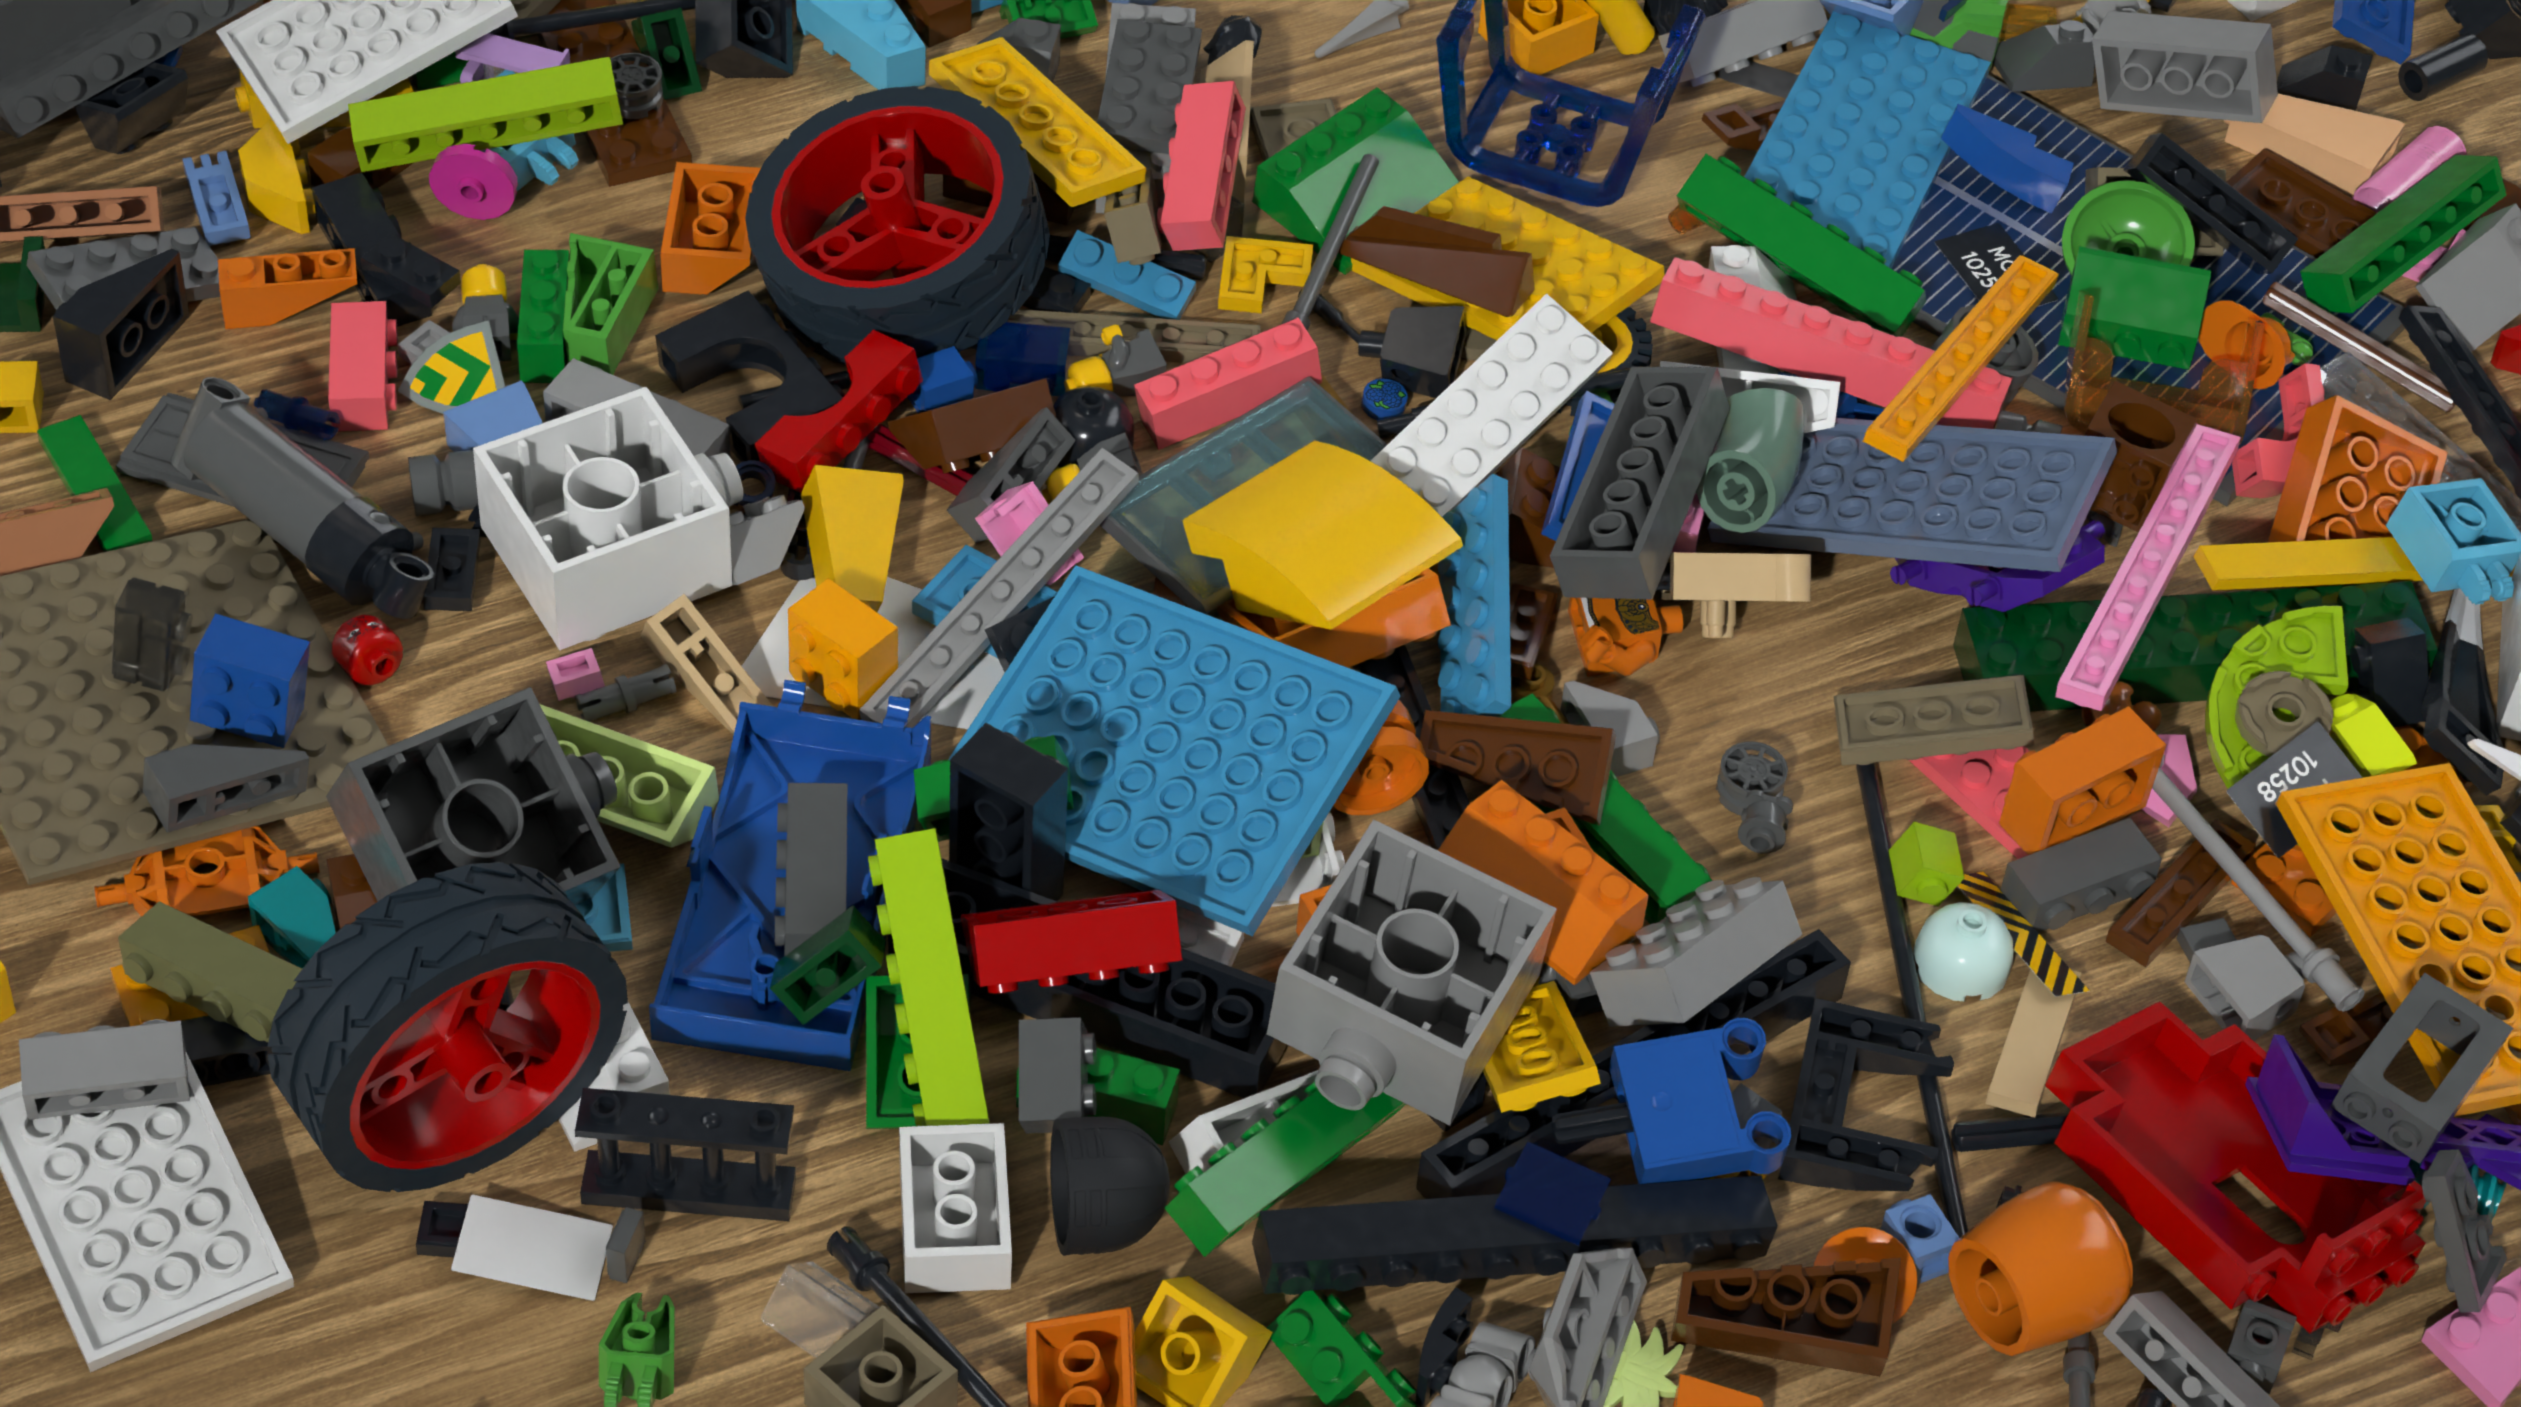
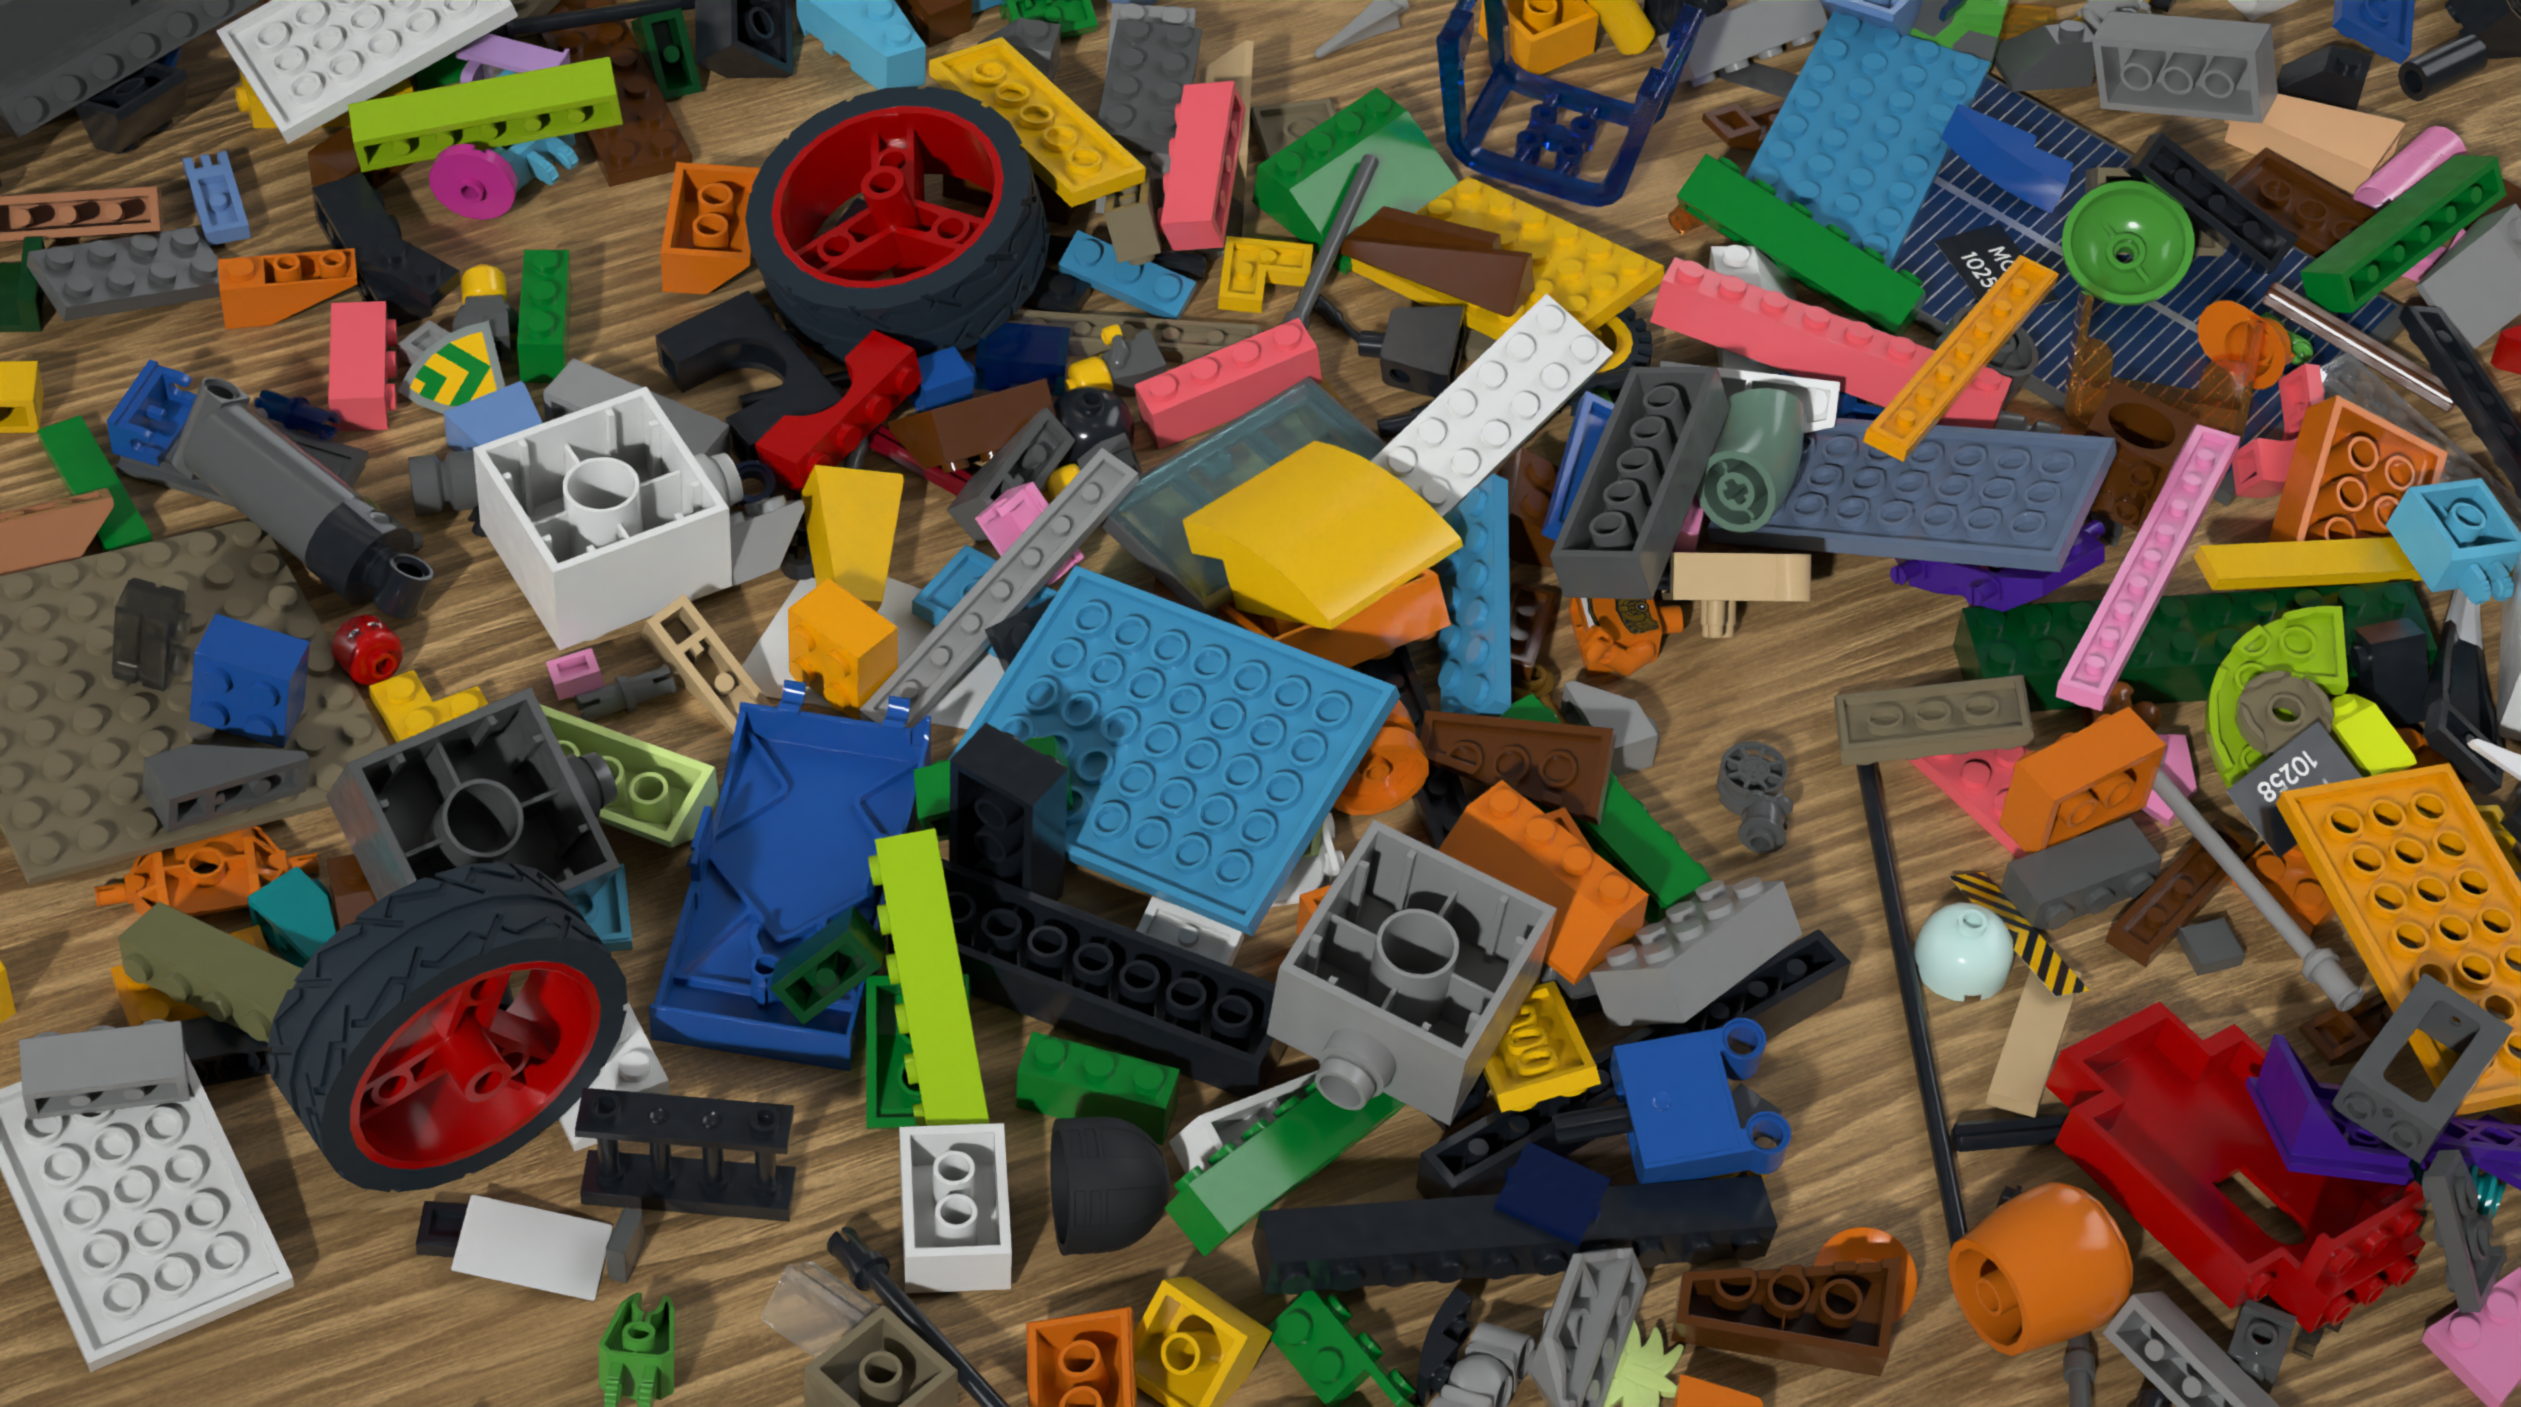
(120, 323): black slope -> none
(150, 414): none -> blue hinge
(276, 179): yellow slope -> none
(410, 710): none -> yellow plate
(454, 564): black plate -> none
(605, 298): bright green wedge -> none
(637, 86): dark grey wheel -> none
(812, 860): dark grey brick -> none
(1054, 1072): dark grey brick -> none
(1072, 939): red slope -> none
(1231, 33): black piece -> none
(1384, 399): tile -> none
(1836, 1044): black wedge -> none
(1926, 864): lime brick -> none
(1936, 1235): medium blue brick -> none
(2139, 306): green slope -> none
(2247, 983): light grey torso -> none

